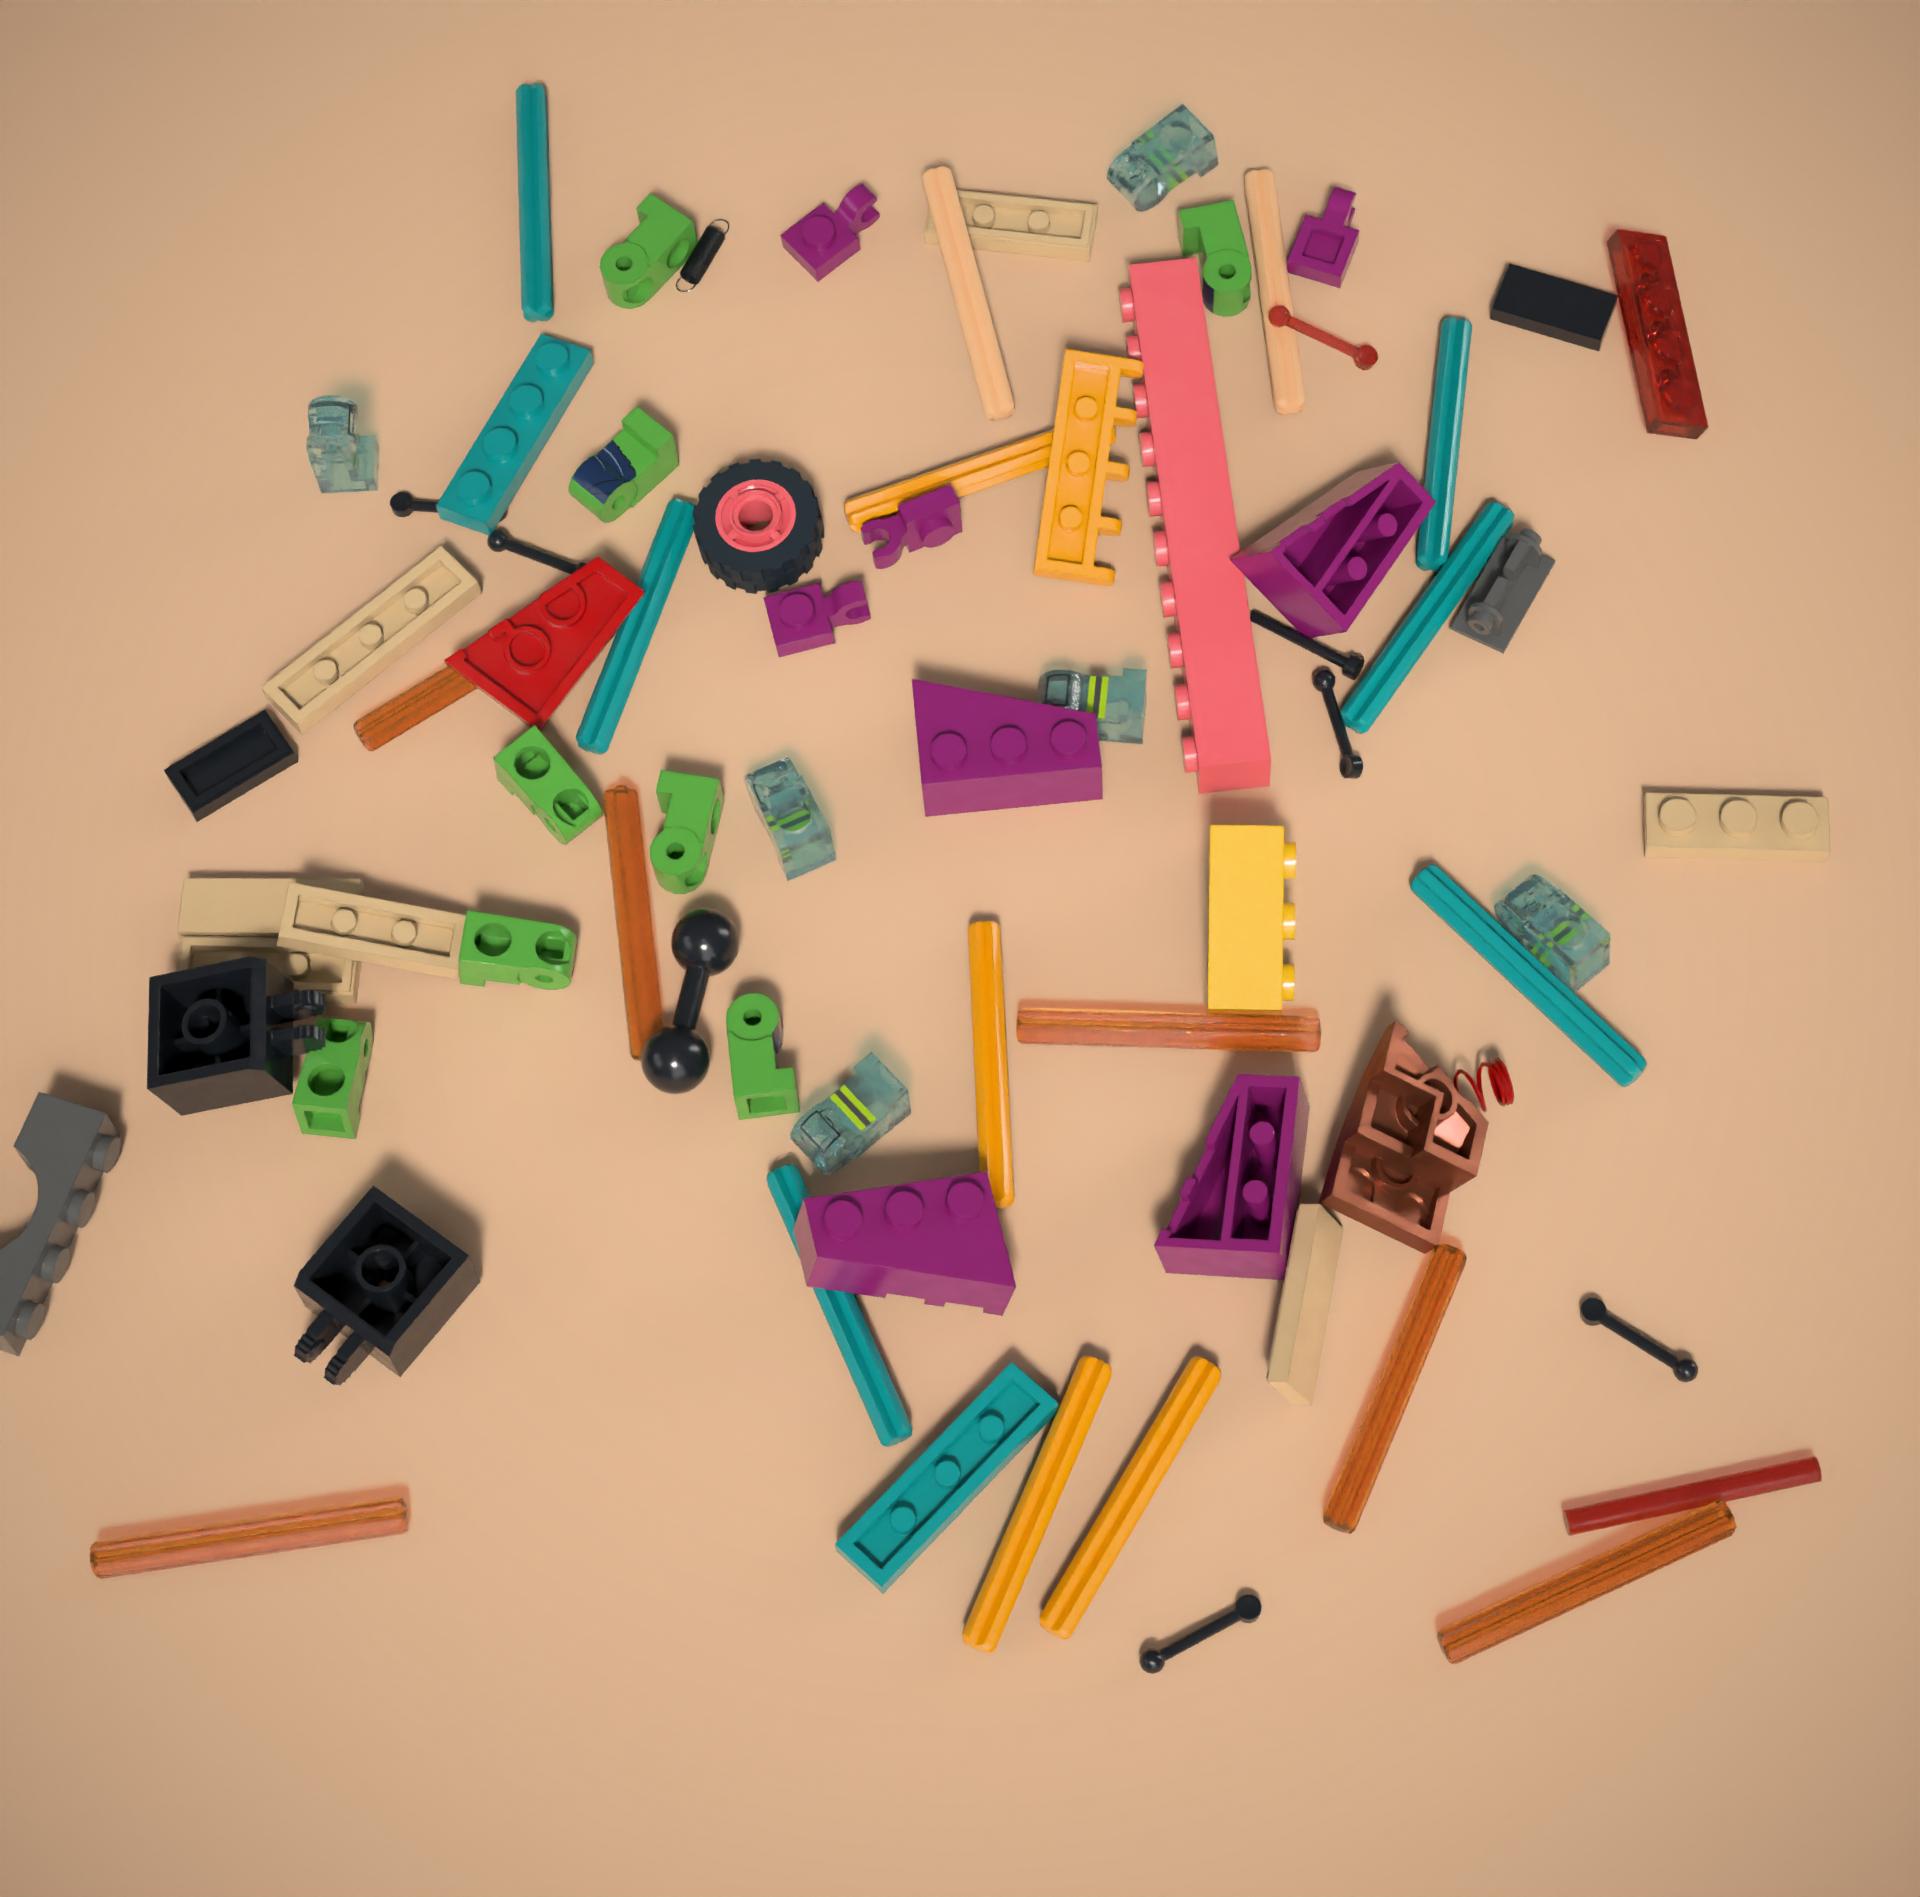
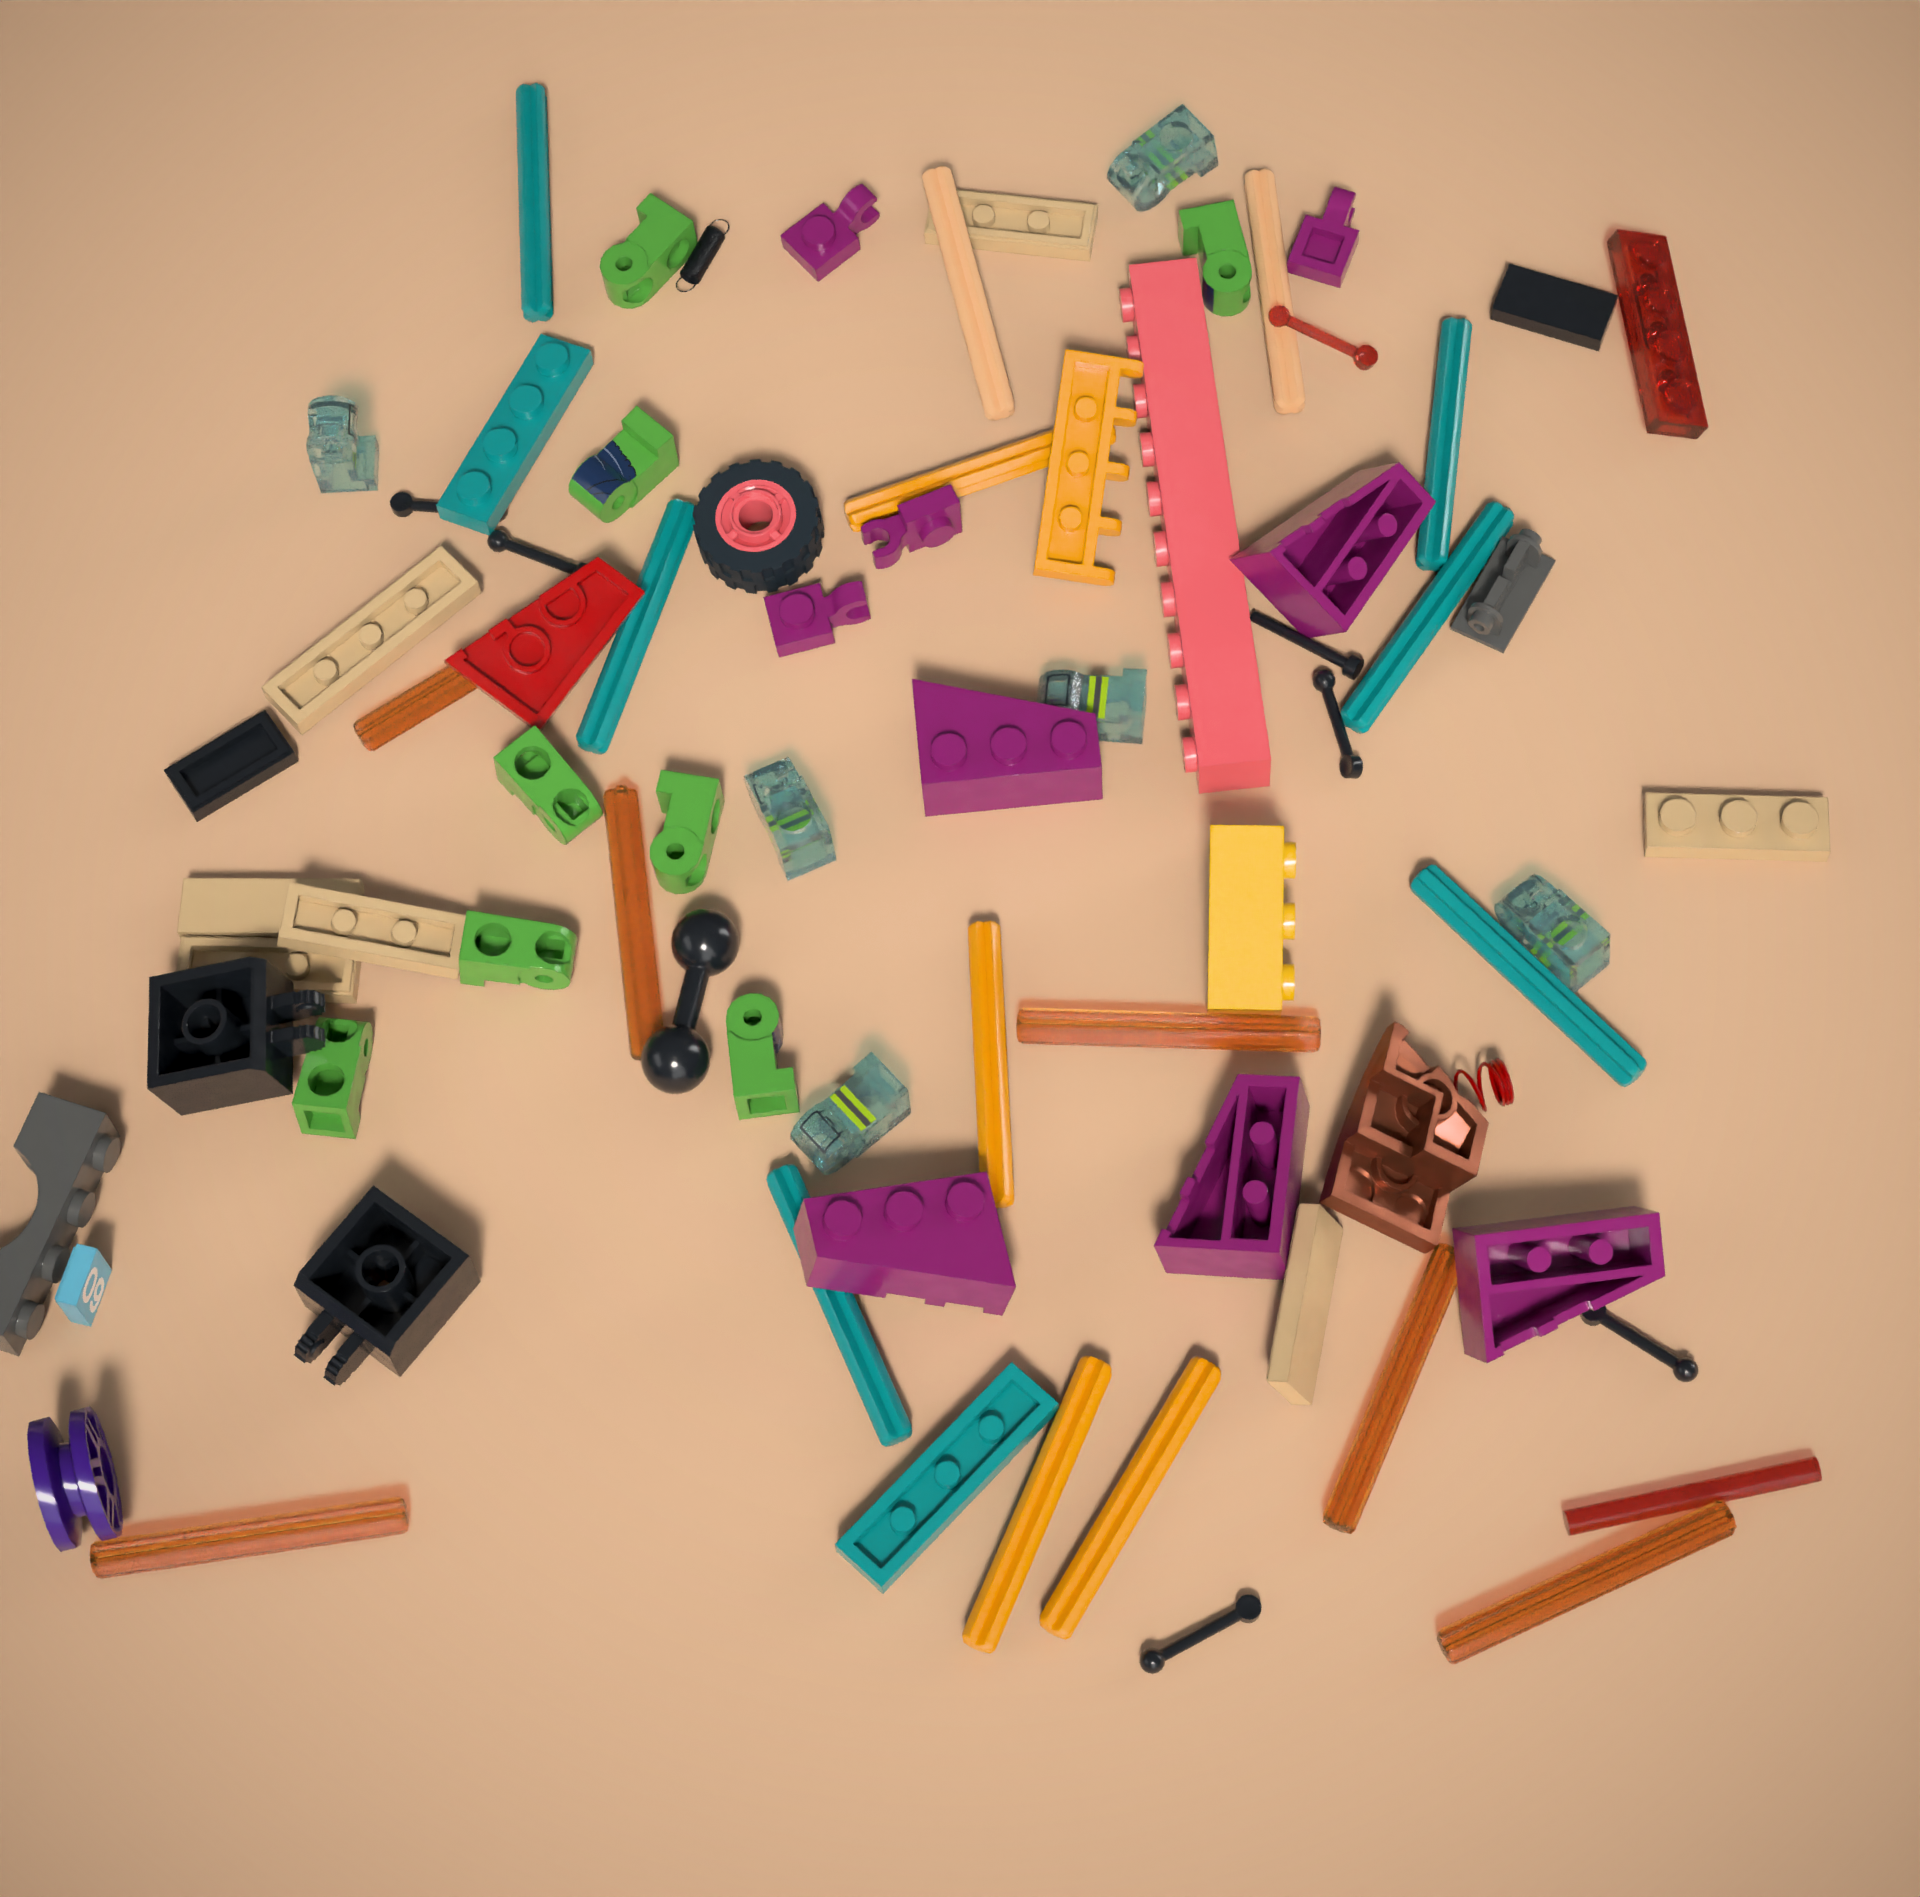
(74, 1478): none -> dark purple wheel
(83, 1284): none -> medium azure tile
(1545, 1270): none -> magenta wedge

